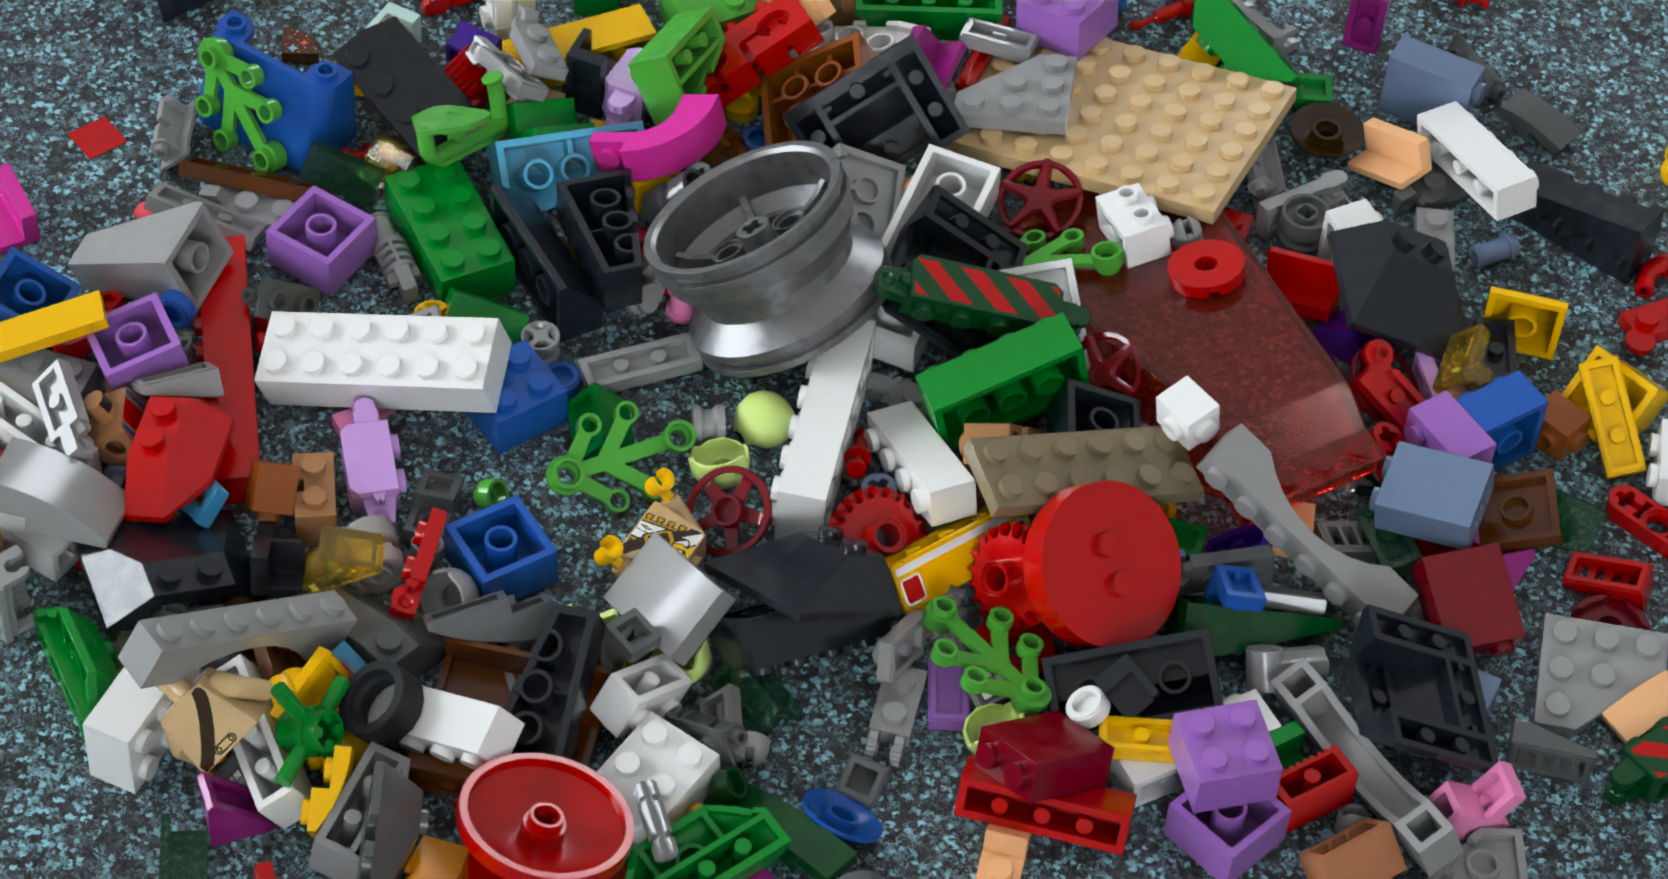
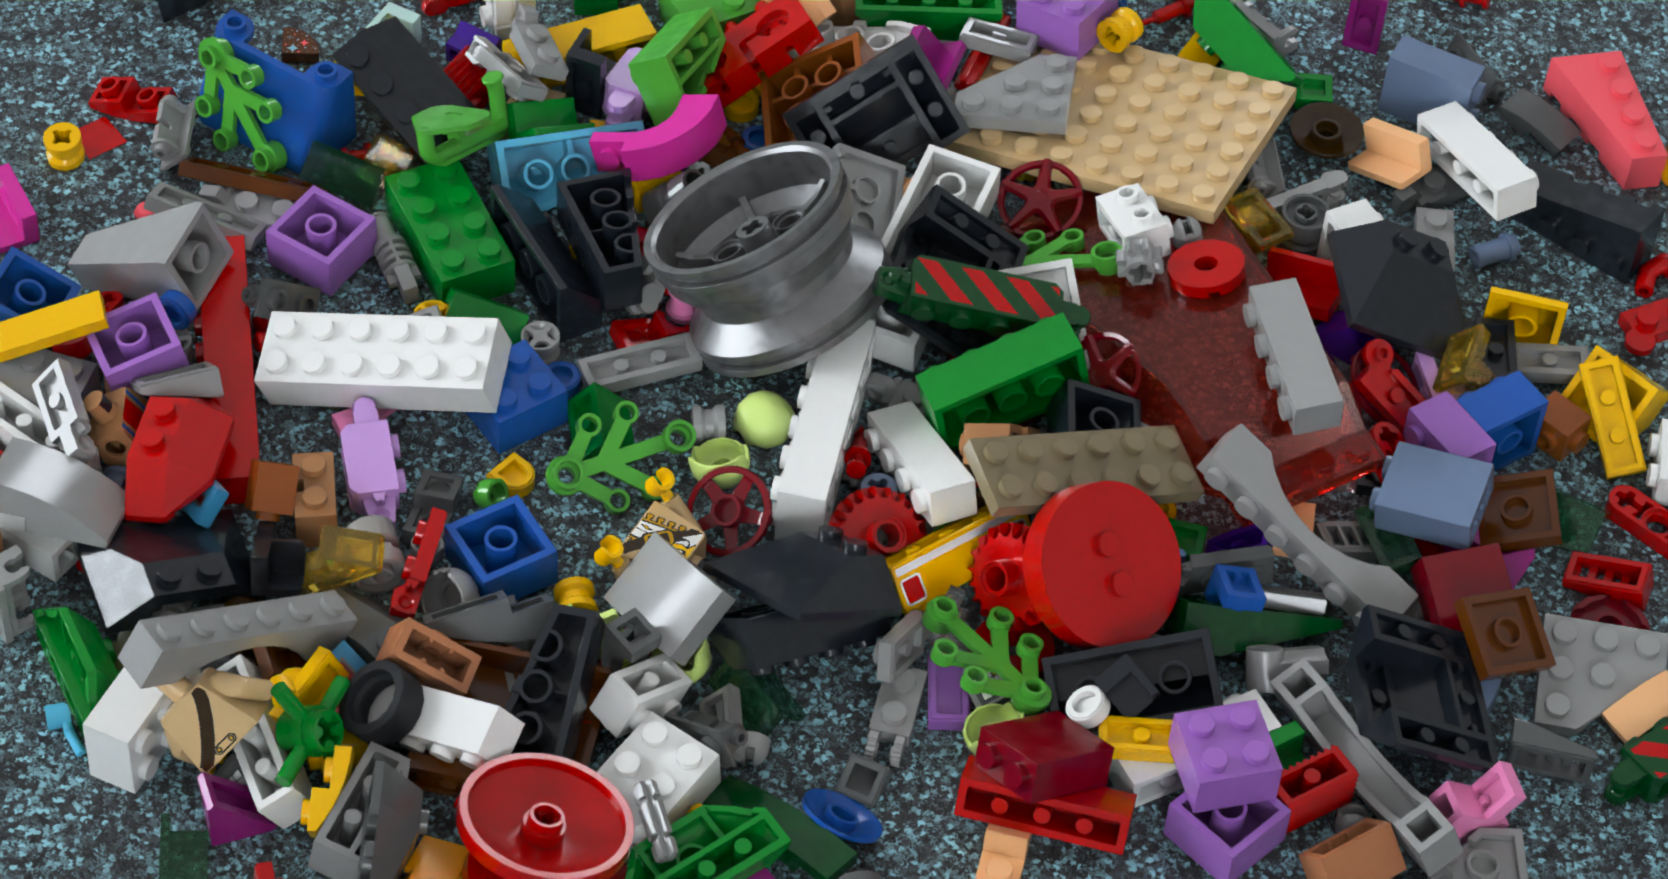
(59, 717): none -> medium azure hand
(64, 146): none -> yellow wheel
(126, 100): none -> red slope
(430, 656): none -> nougat brick
(516, 473): none -> yellow tile
(576, 591): none -> yellow wheel
(643, 330): none -> red slope
(728, 785): dark green hinge -> none
(1120, 29): none -> yellow wheel
(1139, 261): none -> light grey gear
(1187, 413): white brick -> none
(1257, 220): none -> clear yellow slope
(1293, 356): none -> light grey brick
(1504, 634): none -> reddish brown plate
(1550, 361): none -> light grey hinge
(1611, 115): none -> coral wedge

